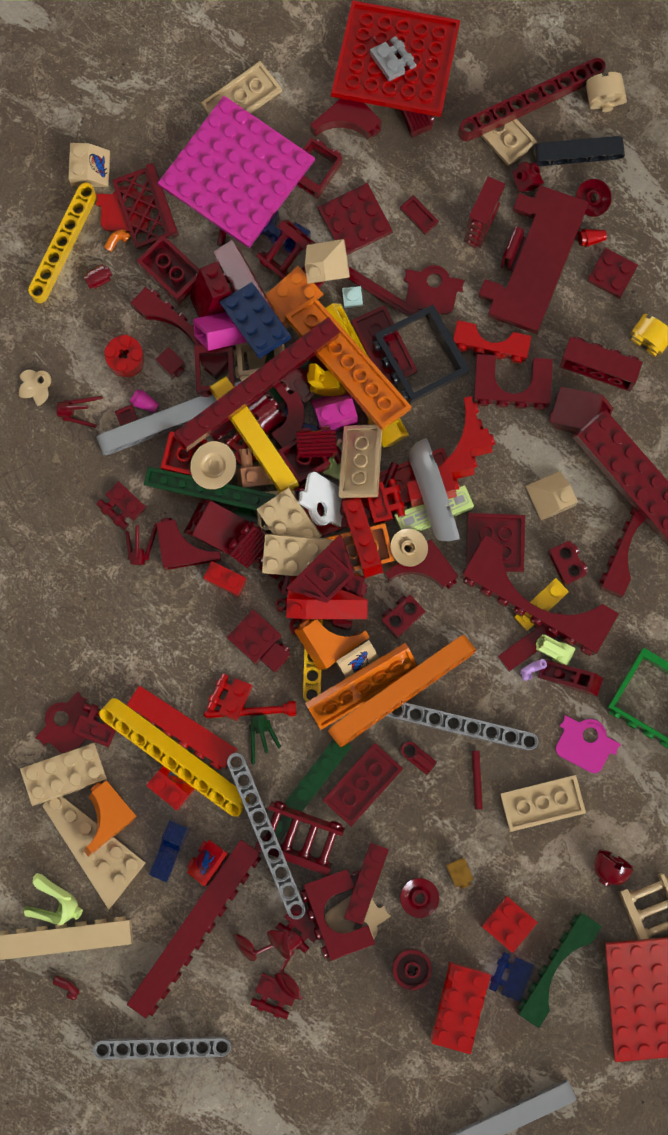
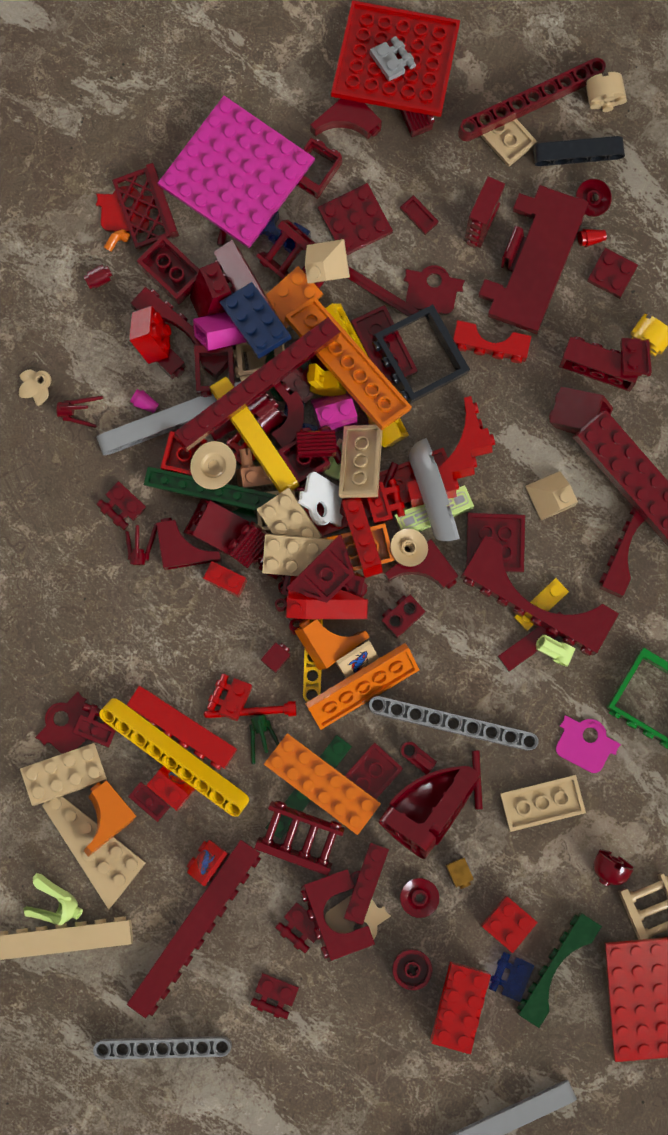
(62, 234): yellow beam -> none
(66, 984): dark red arm -> none
(89, 165): tan slope -> none
(119, 365): red brick -> none
(126, 415): dark red tile -> none
(149, 801): none -> dark red plate
(150, 334): none -> red brick
(170, 849): clear blue arch -> none
(247, 90): tan tile -> none
(254, 636): dark red brick -> none
(258, 806): light grey beam -> none
(285, 944): dark red plant -> none
(322, 784): none -> orange plate
(342, 623): dark red tile -> none
(352, 297): light aqua plate -> none
(401, 690): orange beam -> none
(428, 807): none -> dark red panel
(488, 392): dark red arch -> none
(527, 176): dark red brick -> none
(532, 667): lavender arm -> none
(562, 565): dark red brick -> none
(571, 677): dark red slope -> none
(635, 357): none -> dark red plate

